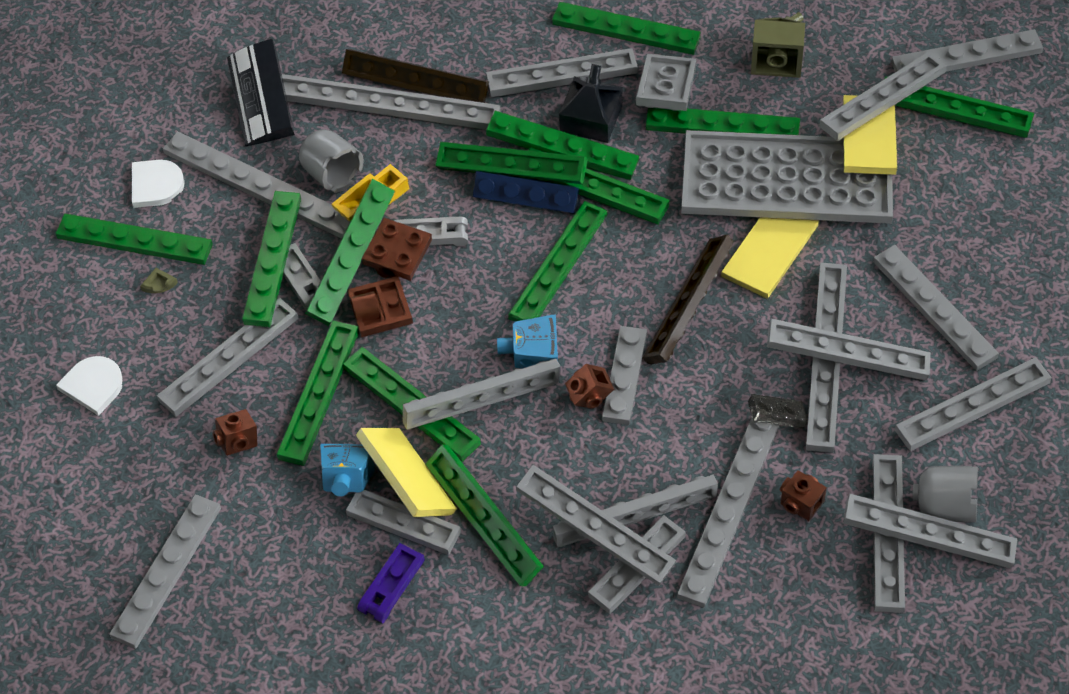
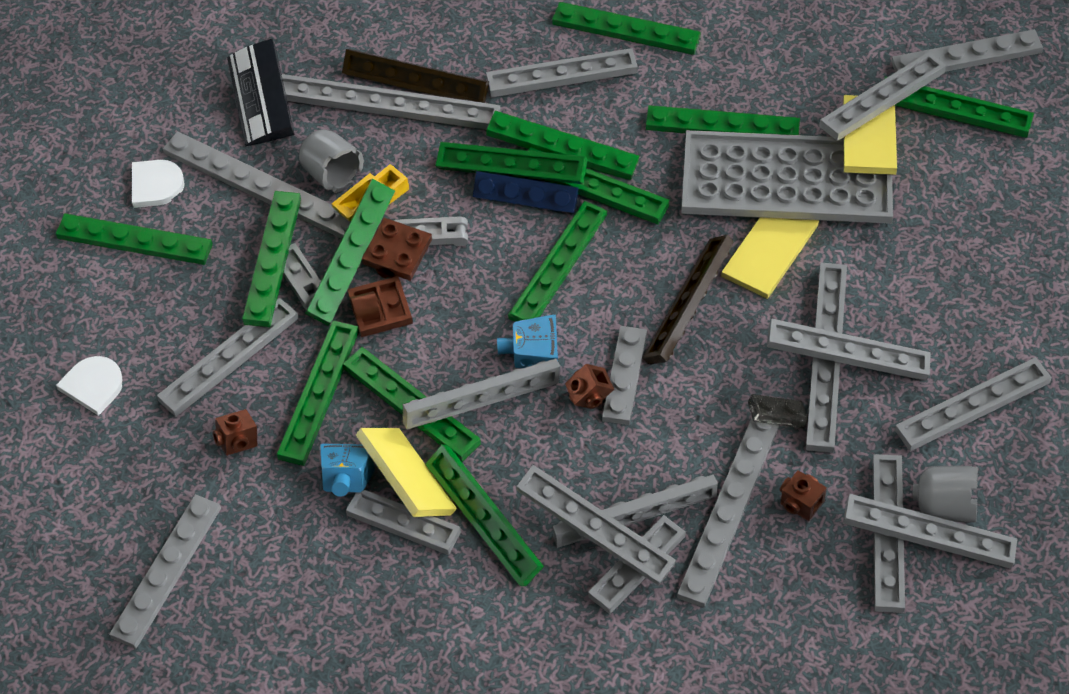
(158, 281): olive tile -> none
(391, 582): dark purple plate -> none
(591, 107): black piece -> none
(666, 82): light grey plate -> none
(778, 46): olive piece -> none
(936, 308): light grey plate -> none

